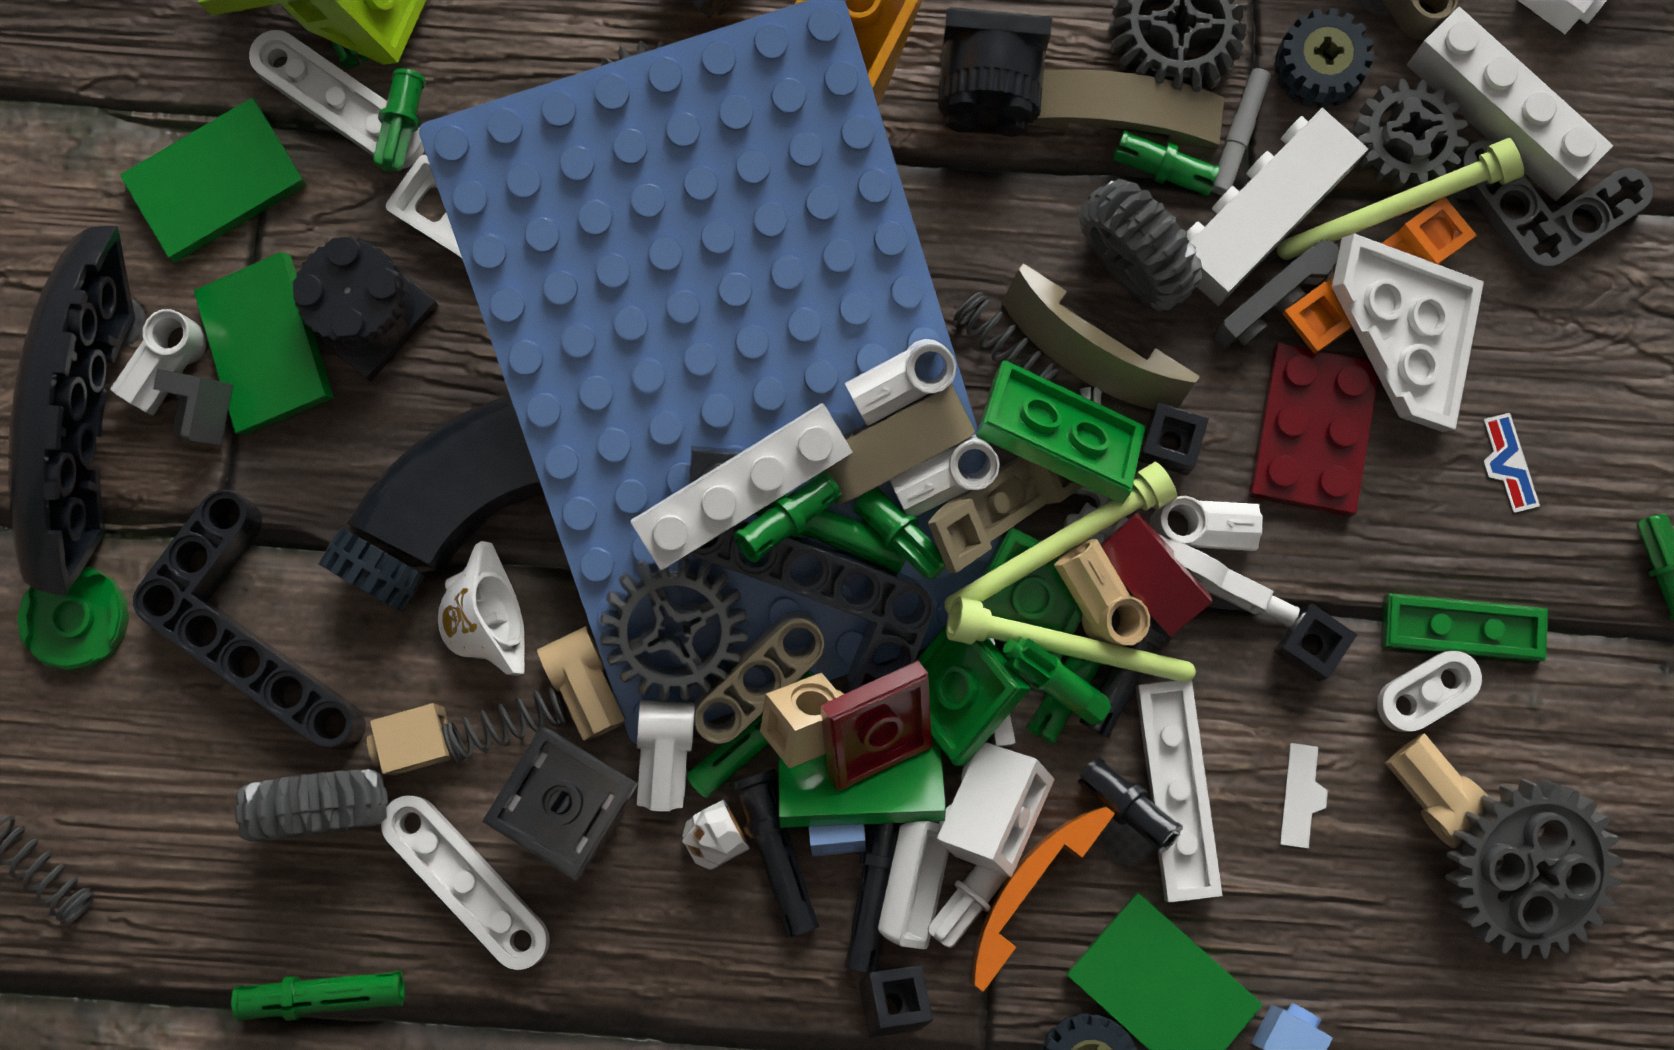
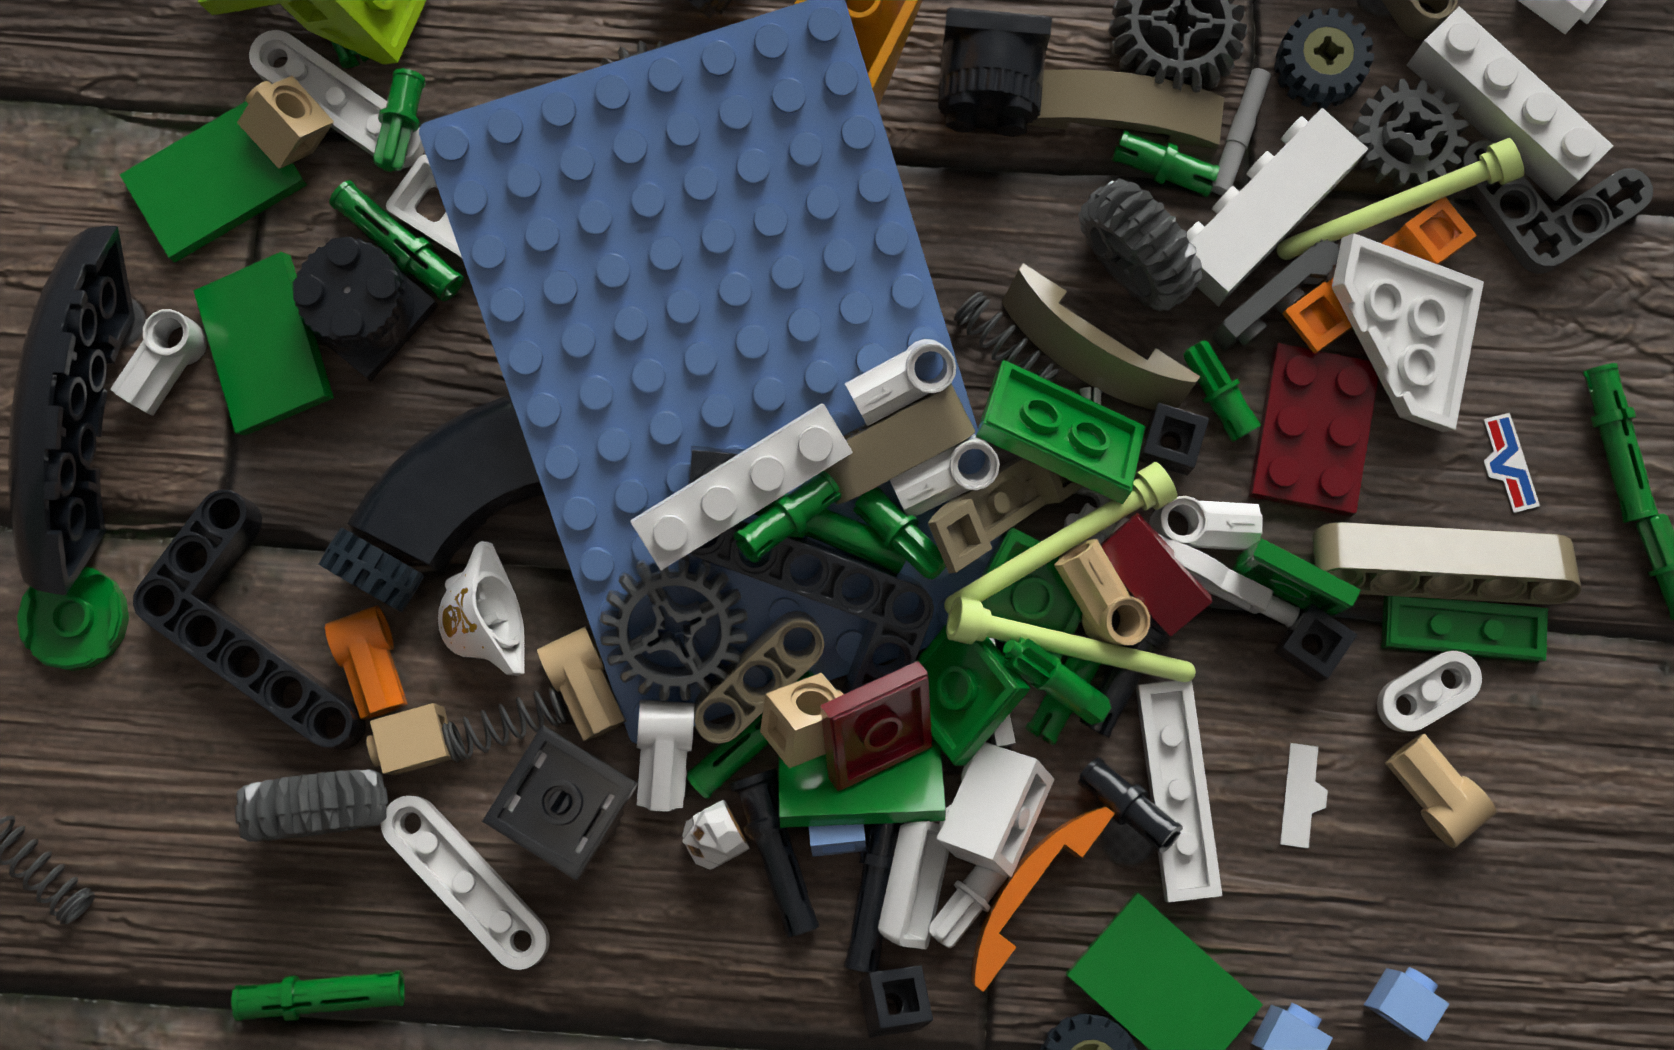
(200, 407): dark grey panel -> none
(284, 121): none -> tan brick
(363, 648): none -> orange piece
(438, 277): none -> green pin
(1221, 391): none -> green axle
(1295, 578): none -> green tile
(1408, 1002): none -> light blue plate
(1449, 562): none -> beam
(1534, 868): dark grey gear -> none
(1620, 442): none -> green pin

